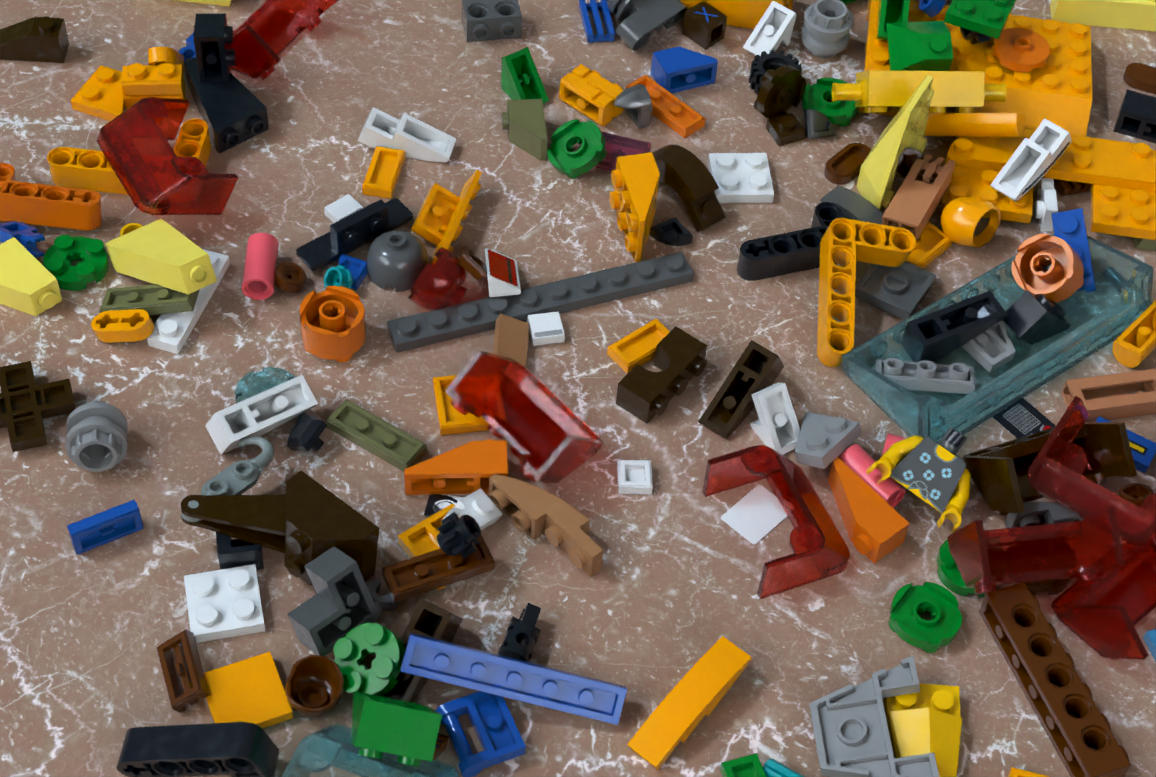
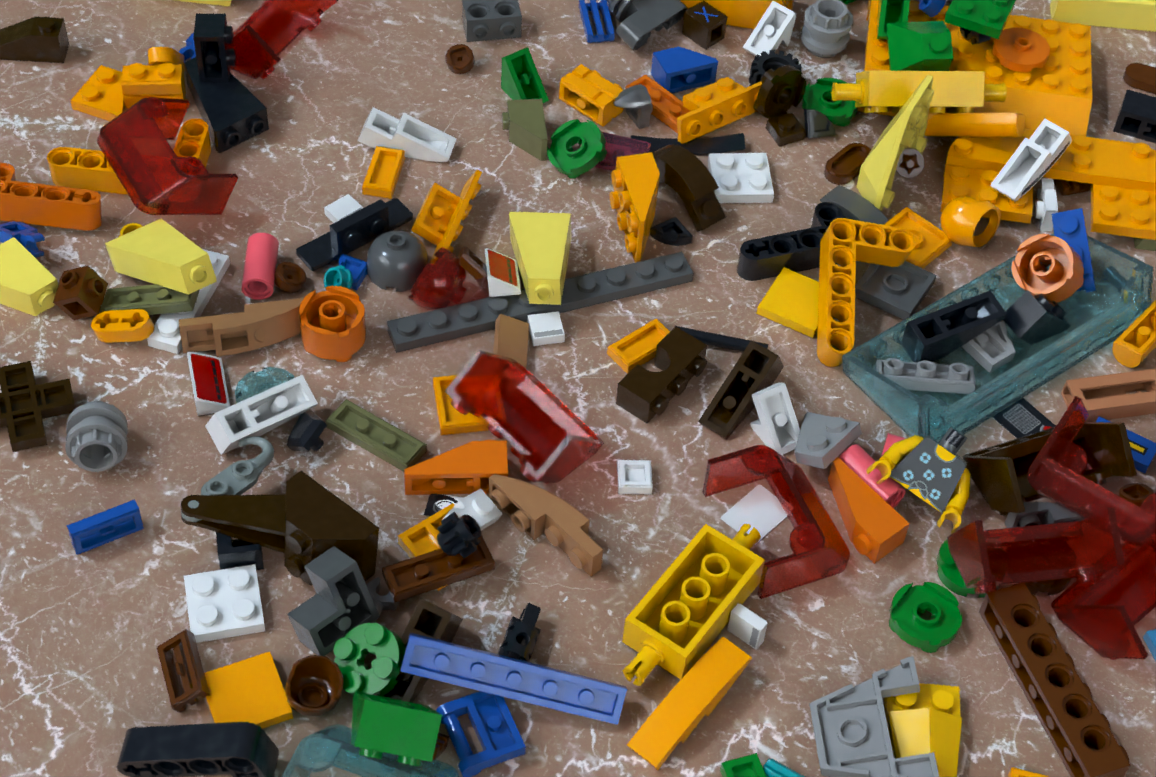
(77, 248): green plate -> none
(80, 292): none -> reddish brown brick
(208, 383): none -> slope
(243, 331): none -> medium nougat slope
(460, 59): none -> reddish brown tile
(542, 253): none -> light yellow slope
(692, 602): none -> yellow brick
(700, 145): none -> black sticker
(715, 107): none -> light orange bracket
(720, 340): none -> black bar
(747, 626): none -> white tile
(792, 302): none -> yellow tile
(917, 197): nougat hinge -> none

